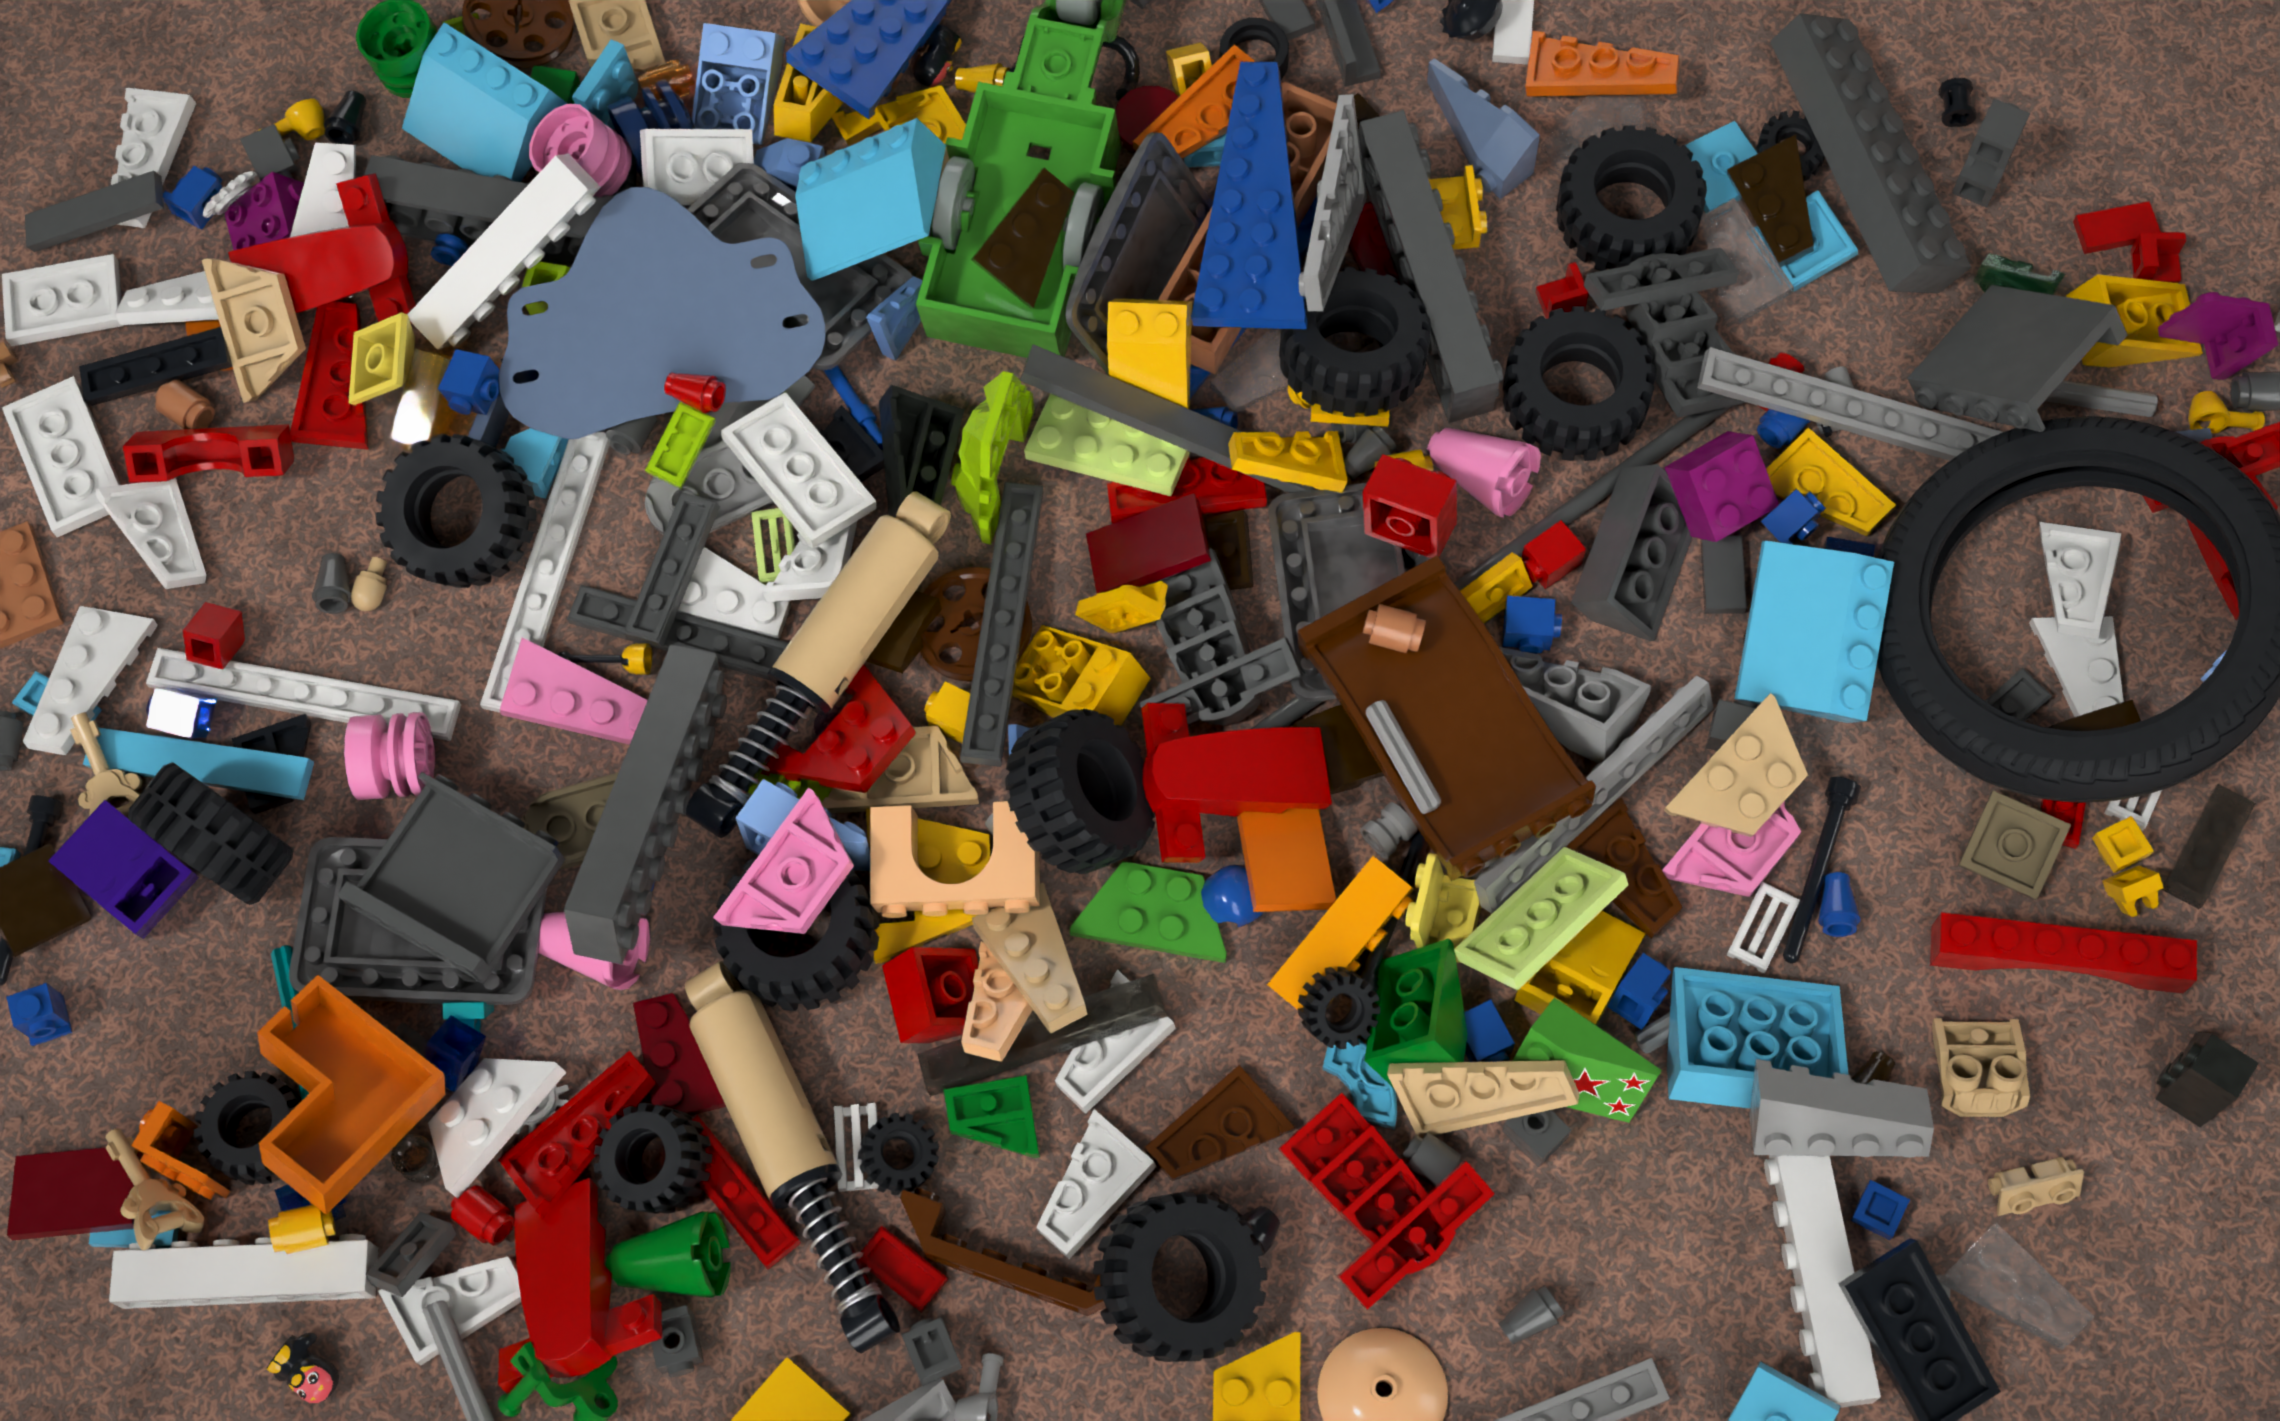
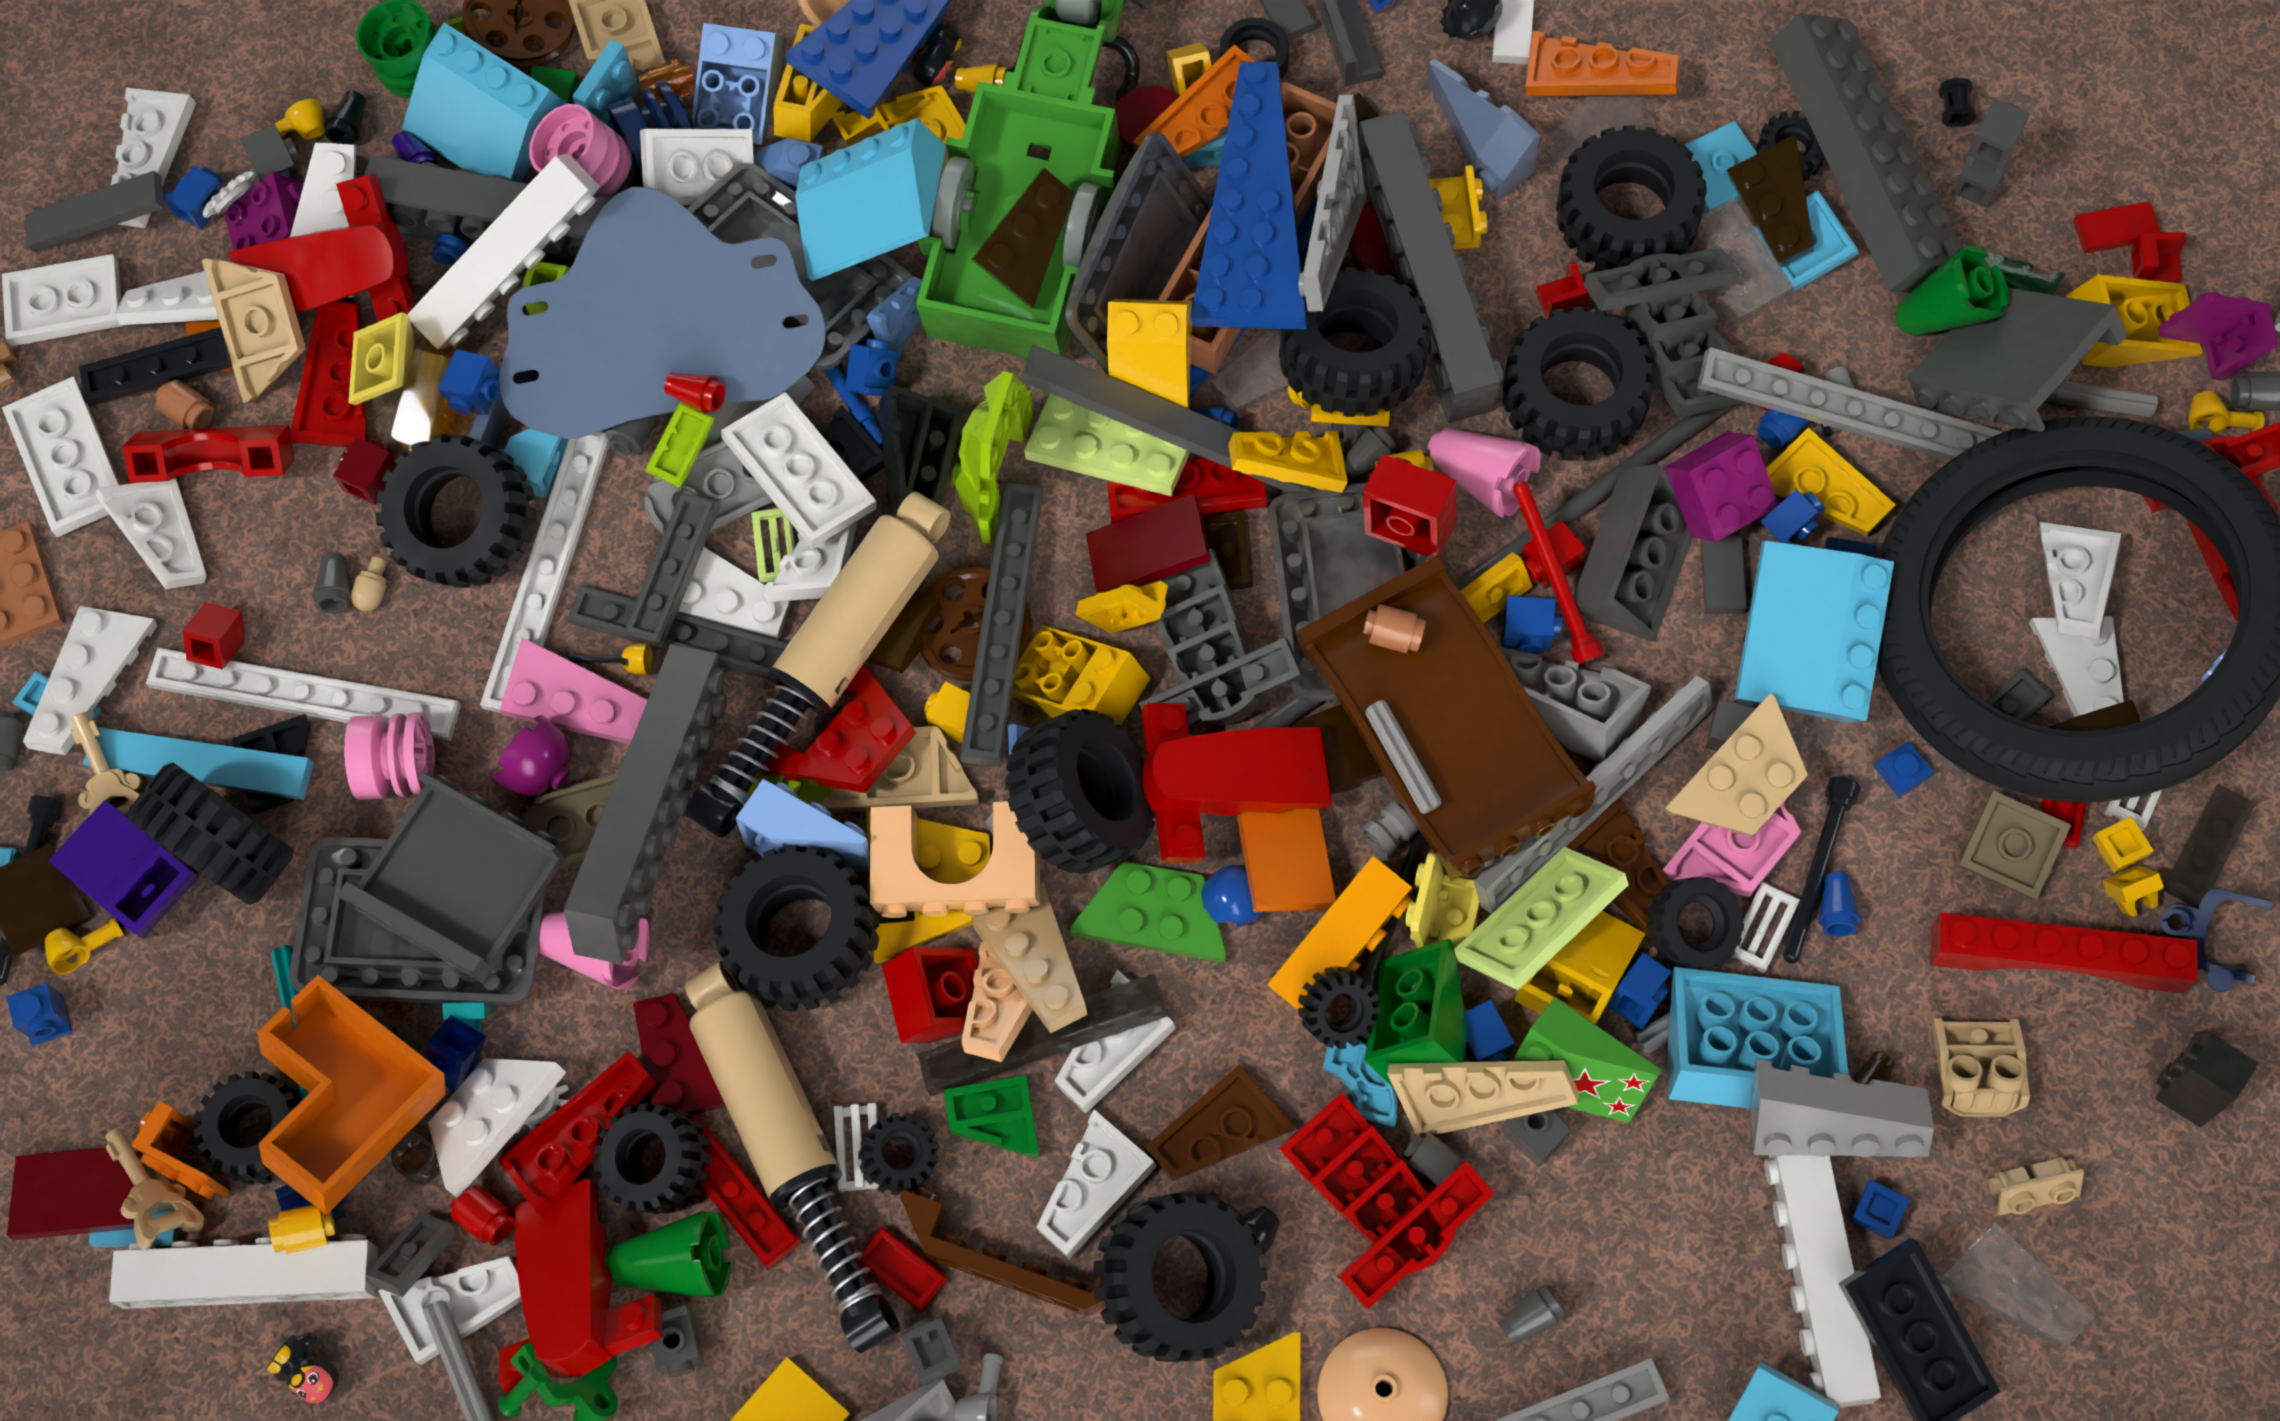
(63, 944): none -> yellow bar
(180, 712): brick -> none
(363, 468): none -> dark red brick
(411, 149): none -> dark purple cone
(535, 760): none -> magenta cylinder
(791, 874): bright pink wing -> none
(872, 367): none -> blue brick
(1584, 644): none -> red piece
(1725, 916): none -> black tyre
(1903, 769): none -> blue plate
(1955, 295): none -> green cone
(2196, 924): none -> dark blue piece

